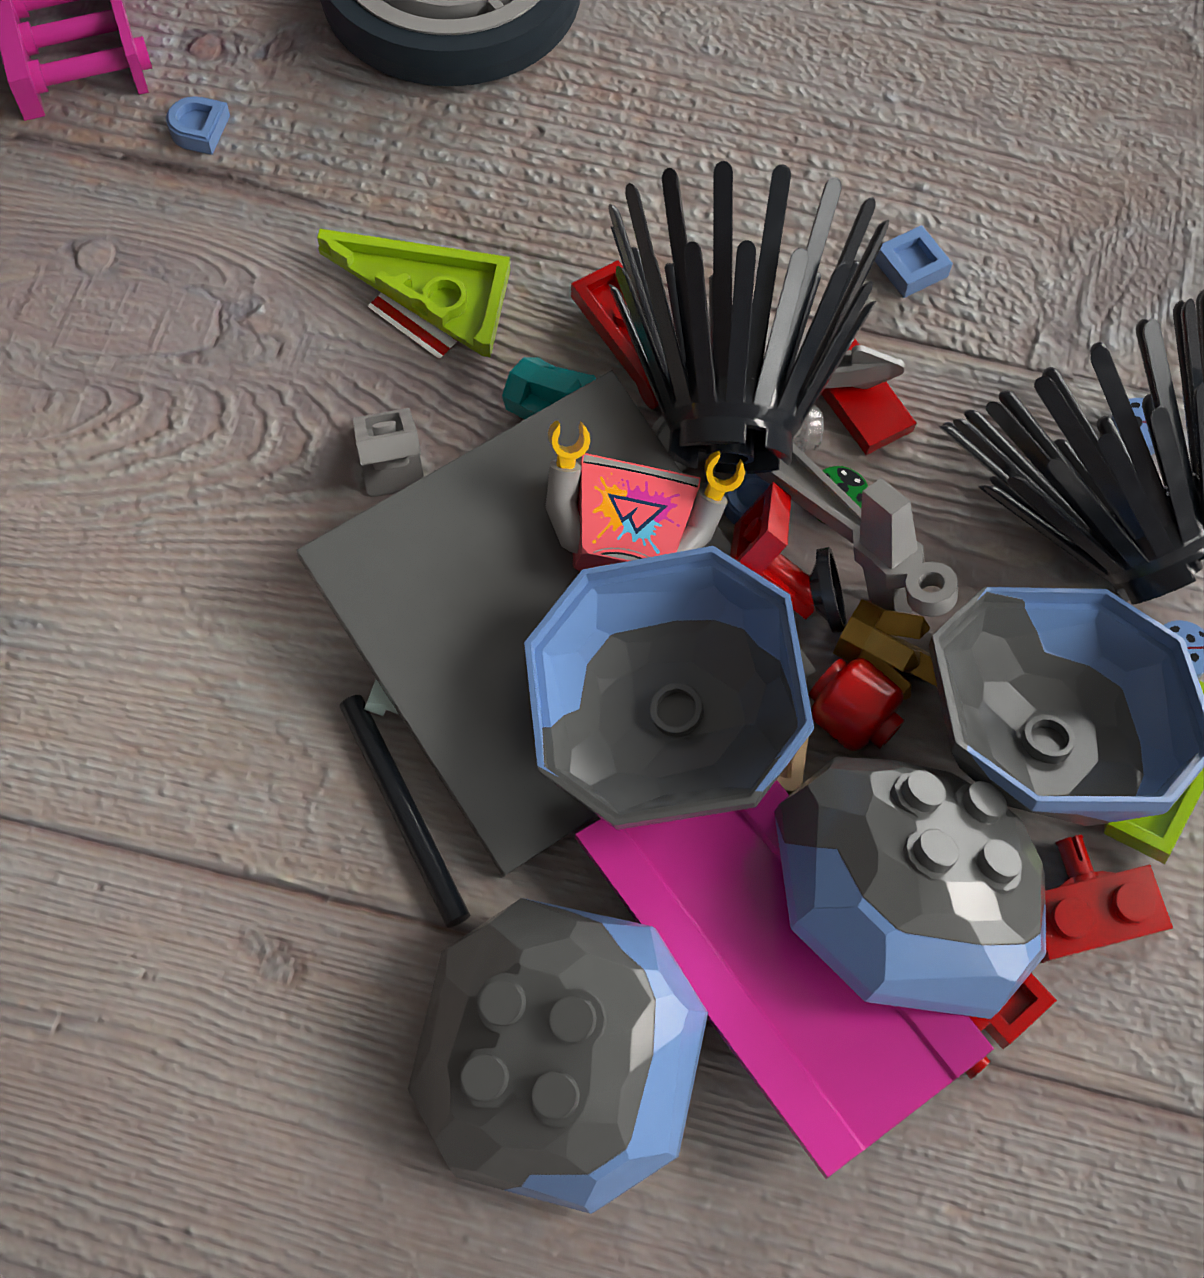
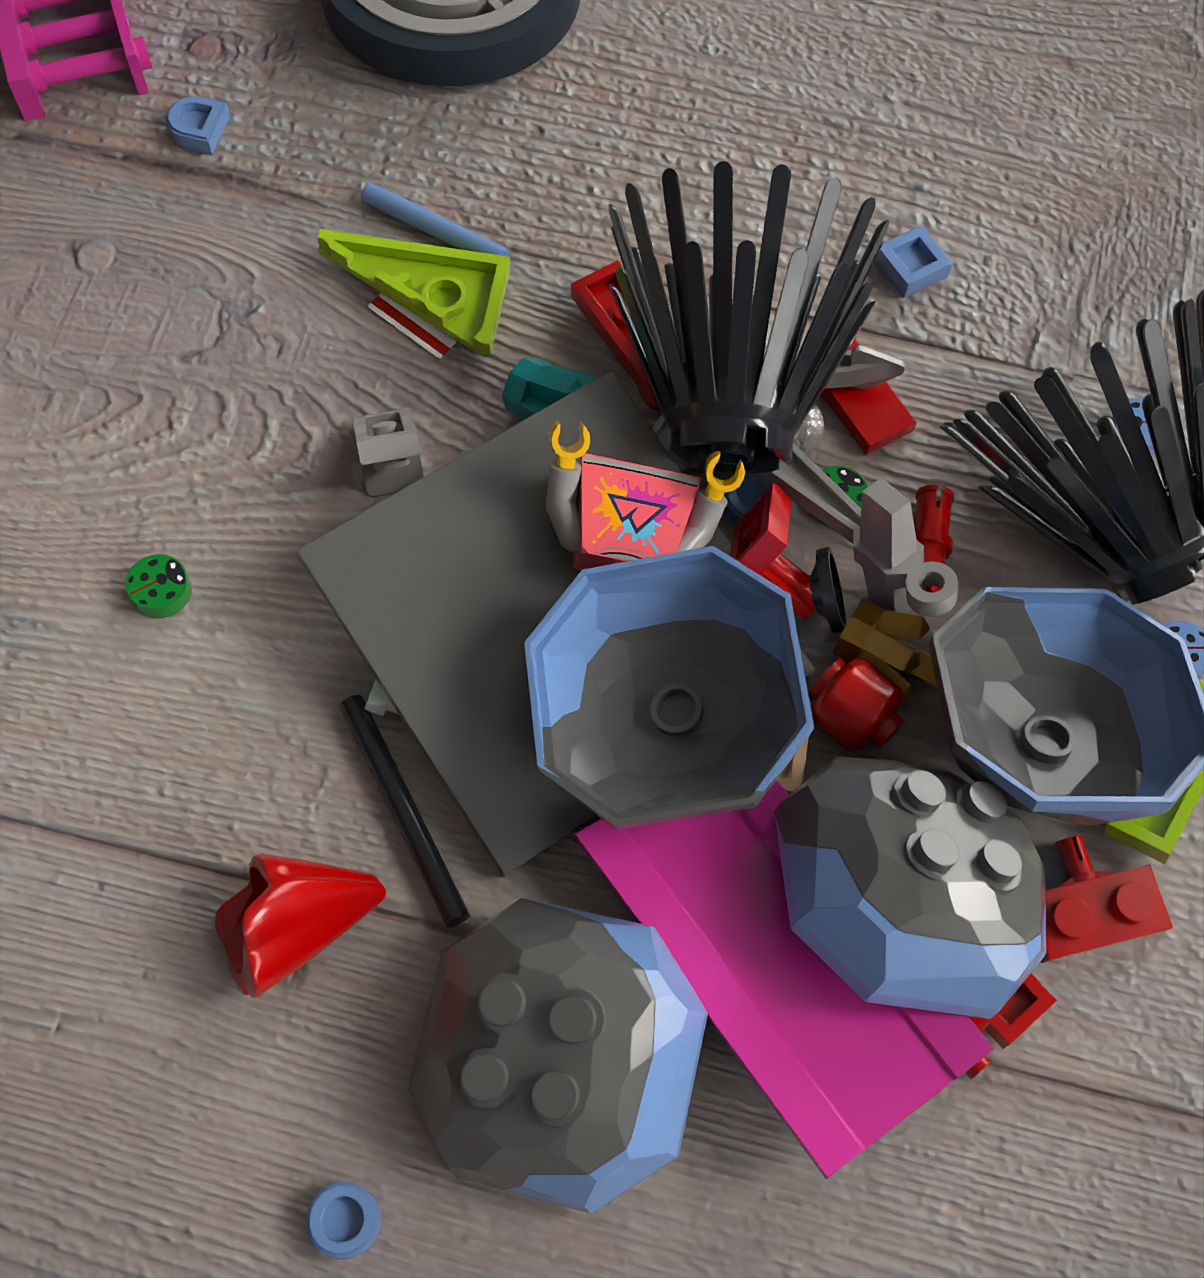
(158, 586): none -> green tile
(289, 917): none -> red hat
(343, 1220): none -> medium blue tile
(428, 221): none -> medium blue bar
(932, 525): none -> red pin

